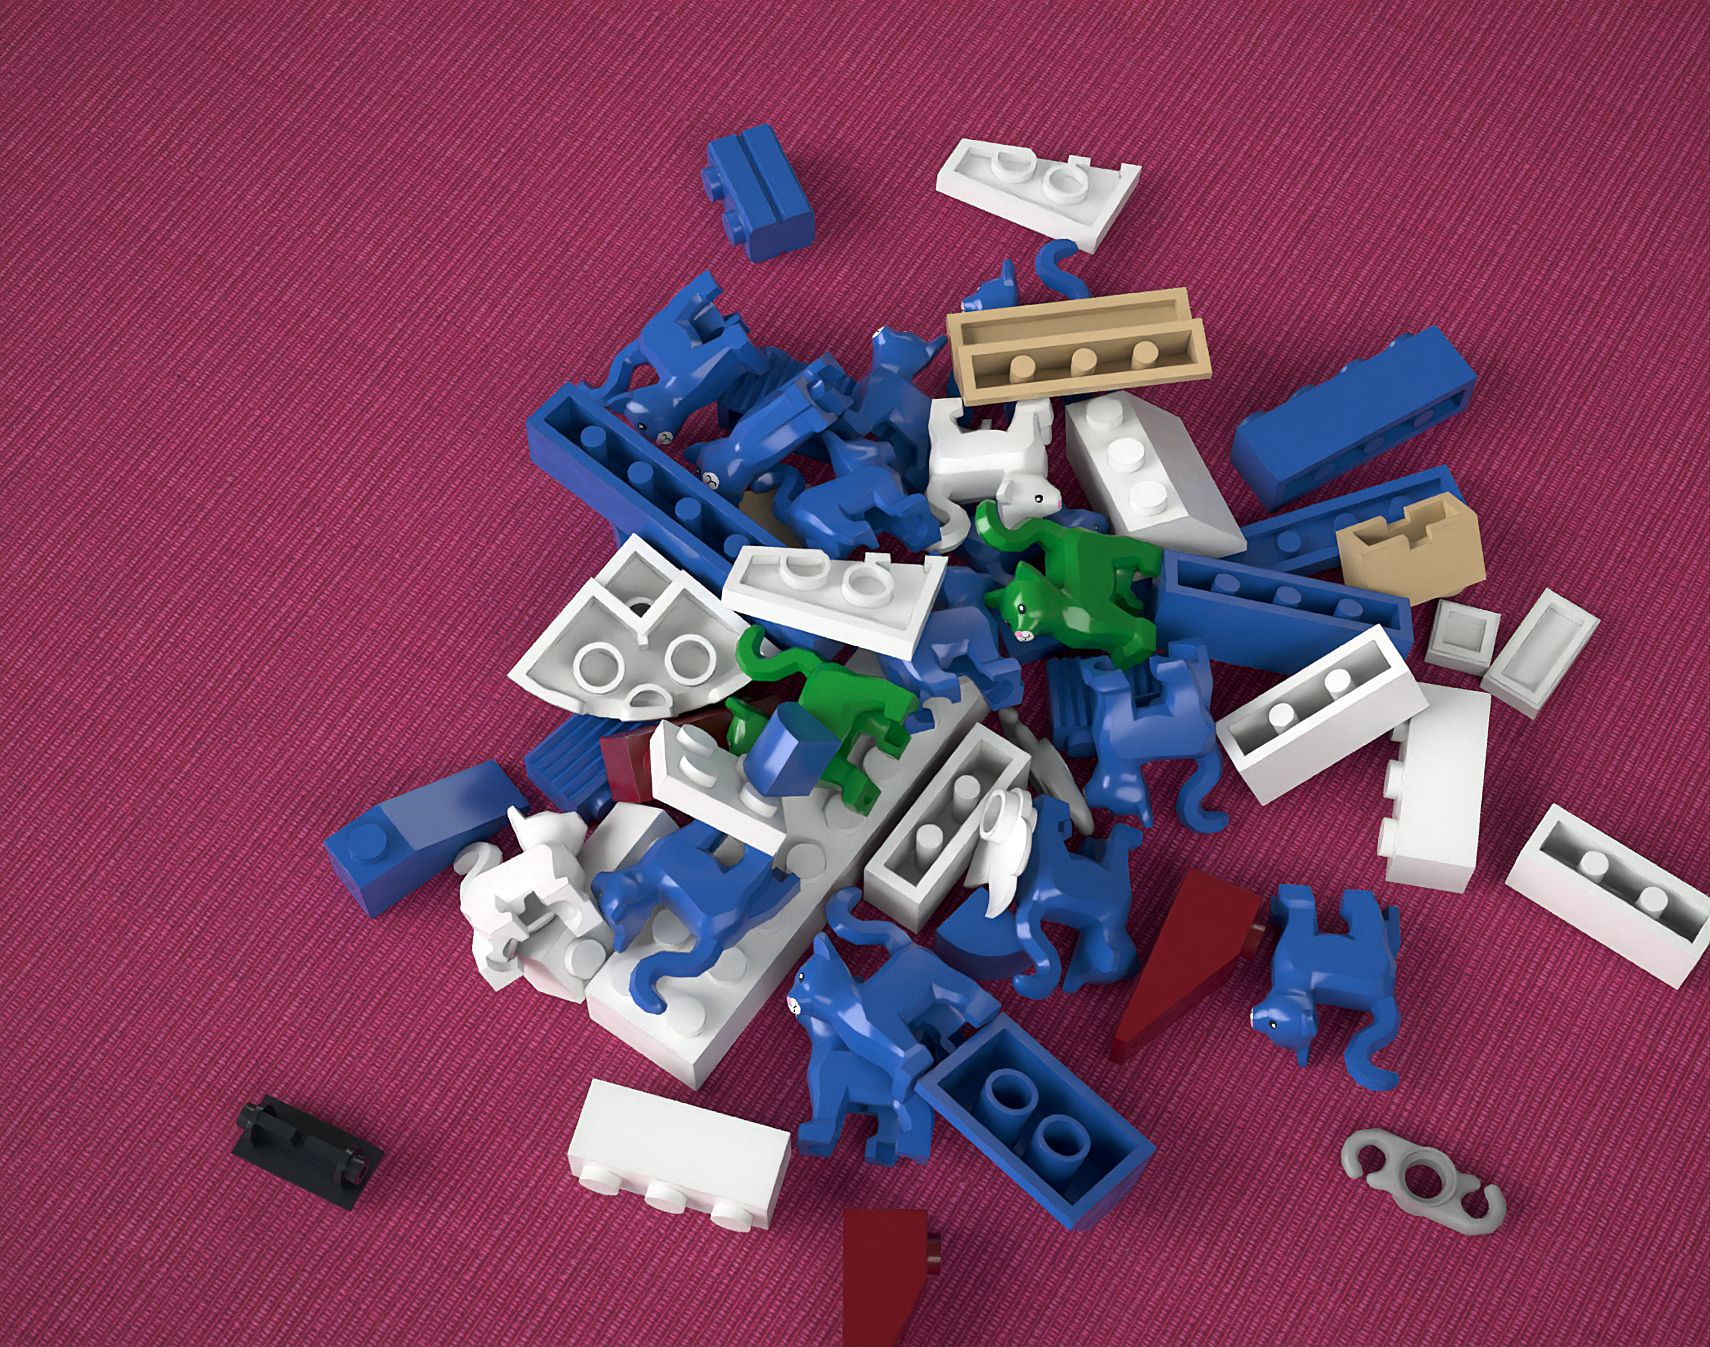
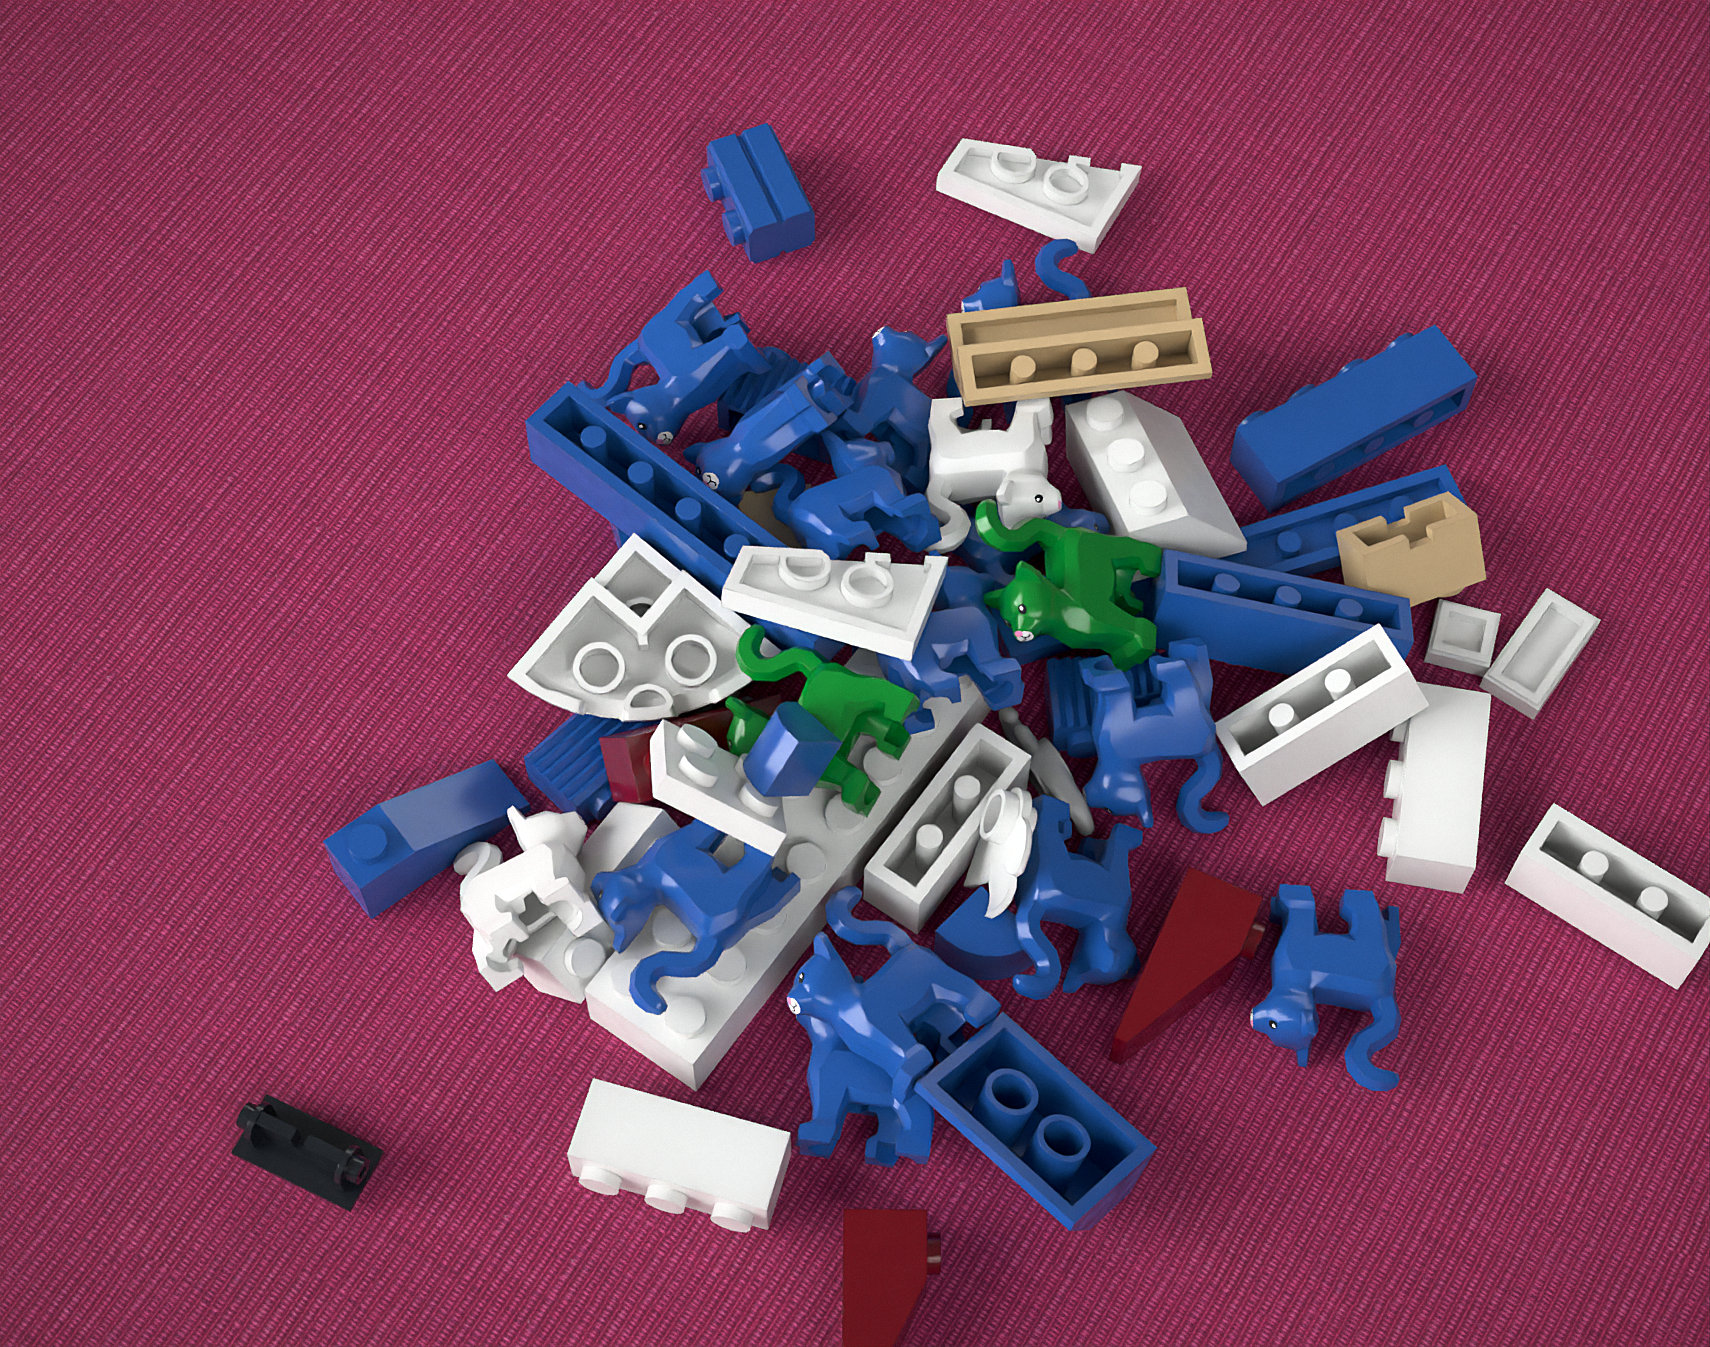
(1445, 1207): light grey piece -> none

